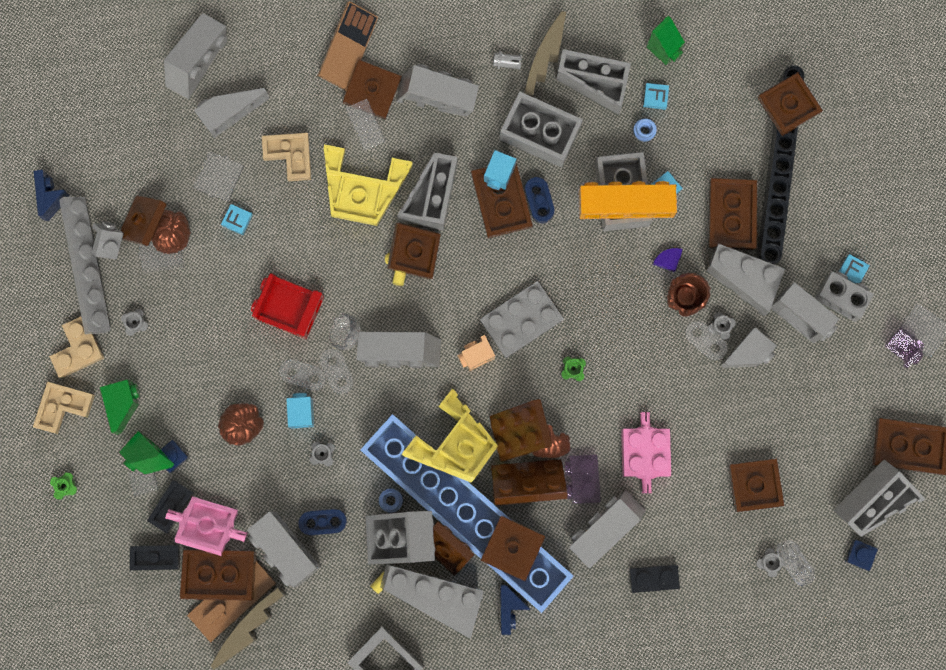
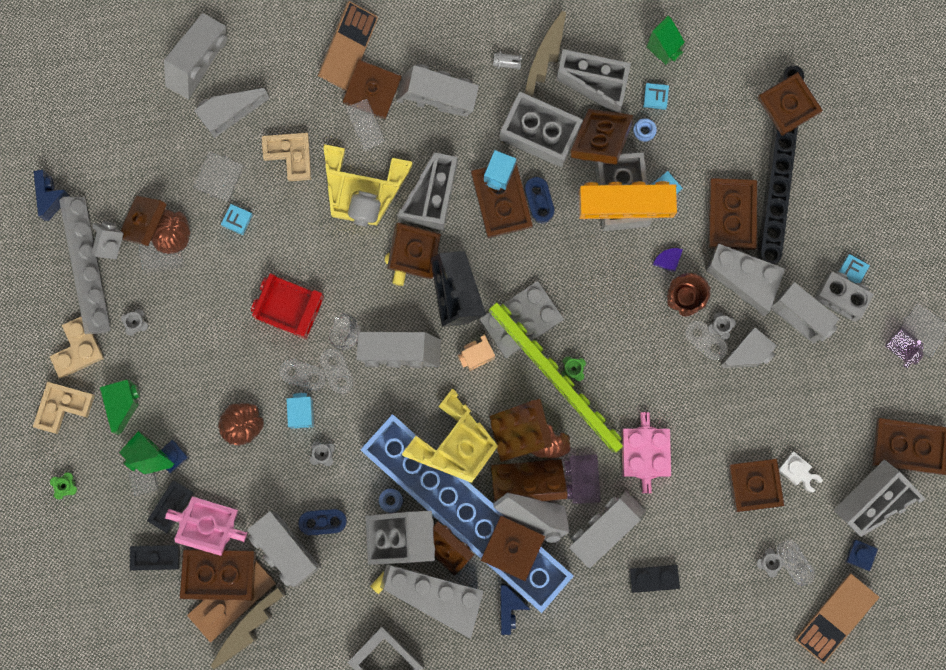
(364, 208): none -> light grey head
(456, 289): none -> black wedge
(535, 514): none -> light grey slope
(562, 384): none -> lime plate
(602, 136): none -> reddish brown plate
(797, 469): none -> white plate
(837, 618): none -> medium nougat piece

